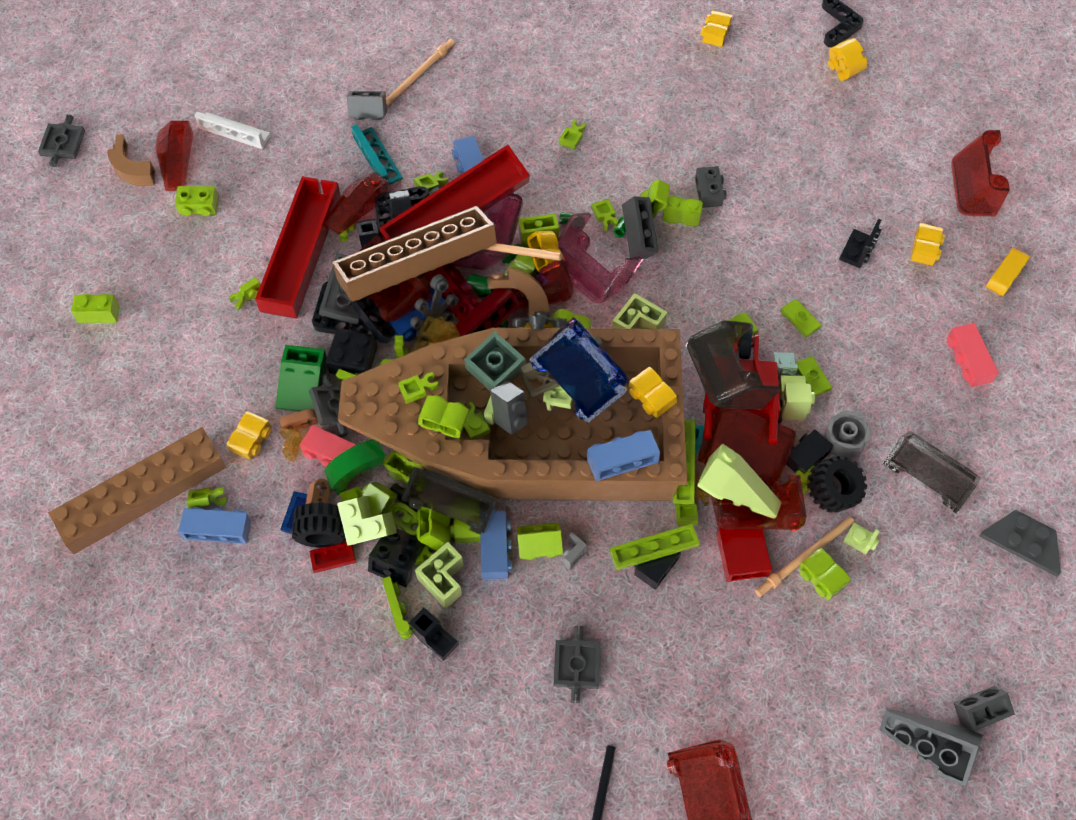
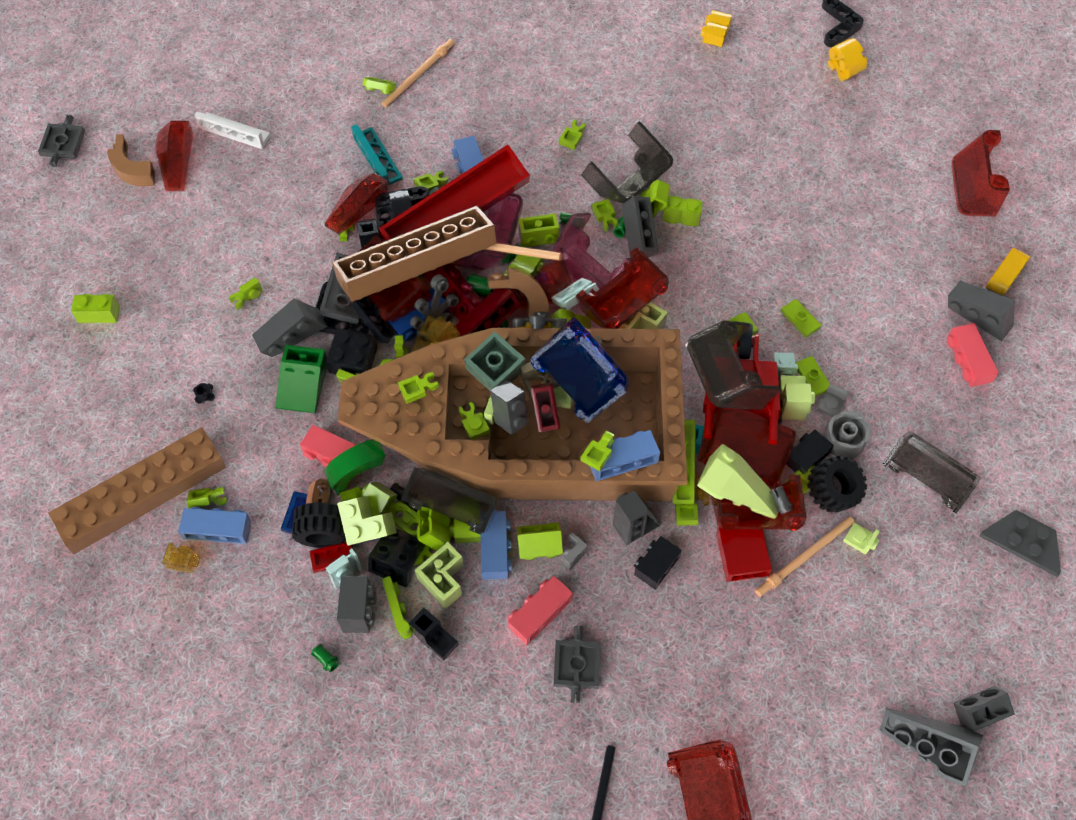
(180, 558): none -> clear yellow brick
(196, 200): lime brick -> none
(203, 387): none -> black plate
(249, 435): yellow brick -> none
(288, 327): none -> dark grey wedge
(292, 445): clear yellow bracket -> none
(297, 248): red piece -> none
(299, 419): nougat beam -> none
(326, 404): dark grey plate -> none
(328, 661): none -> green pin
(343, 567): none -> light aqua plate
(355, 604): none -> dark grey brick
(367, 104): brick -> none
(375, 83): none -> lime plate
(399, 467): lime brick -> none
(443, 416): lime brick -> none
(539, 609): none -> coral brick
(543, 241): yellow brick -> none
(545, 407): none -> dark red brick
(566, 297): none -> light aqua plate
(598, 453): none -> lime plate
(624, 293): none -> clear red windscreen
(633, 517): none -> dark grey wedge
(651, 158): none -> clear smoke windscreen
(652, 392): yellow brick -> none
(654, 546): lime plate -> none
(710, 187): dark grey brick -> none
(781, 500): none -> dark grey pin
(824, 574): lime brick -> none
(833, 400): none -> light grey bracket
(860, 246): black bracket -> none
(927, 244): yellow brick -> none
(984, 308): none -> dark grey wedge

